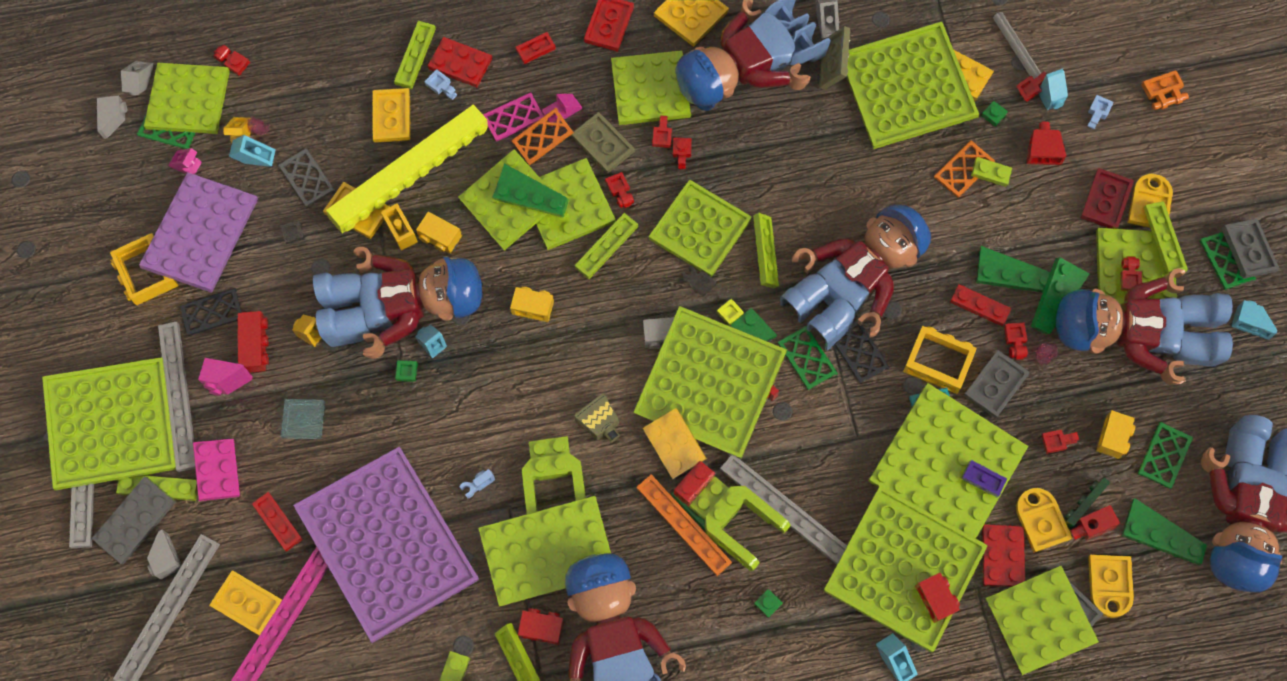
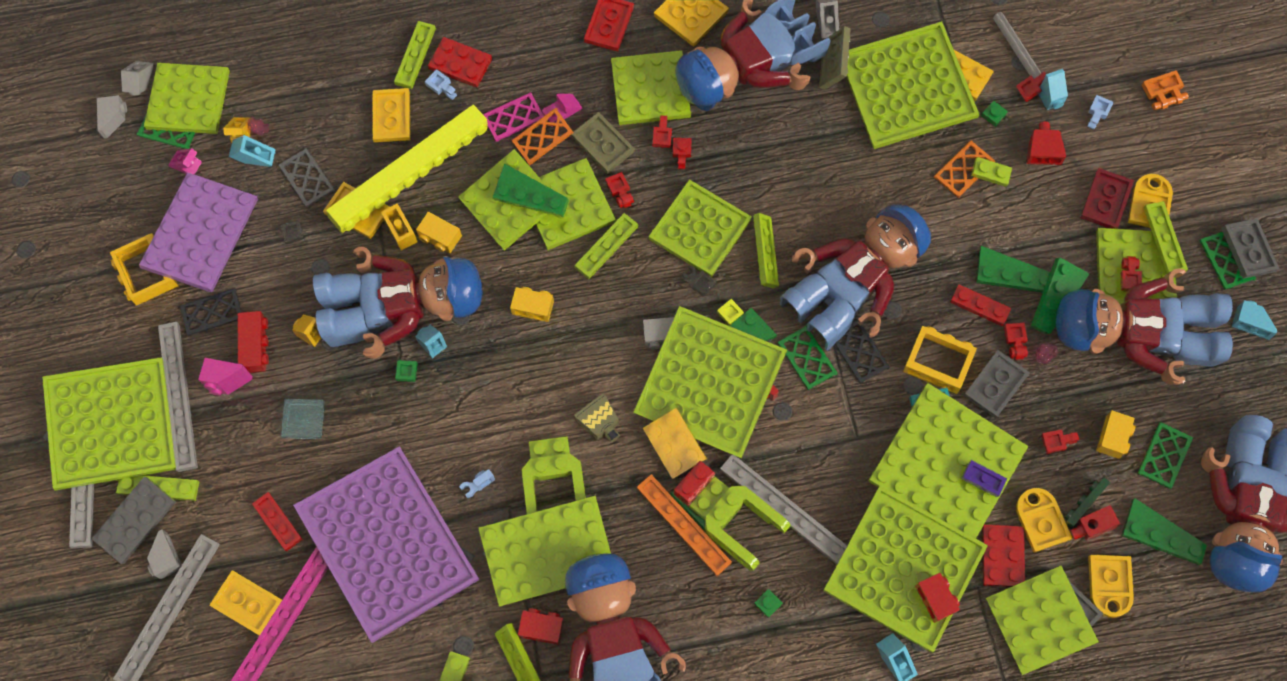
(216, 469): dark pink plate -> none
(235, 61): red plate -> none
(535, 48): red plate -> none

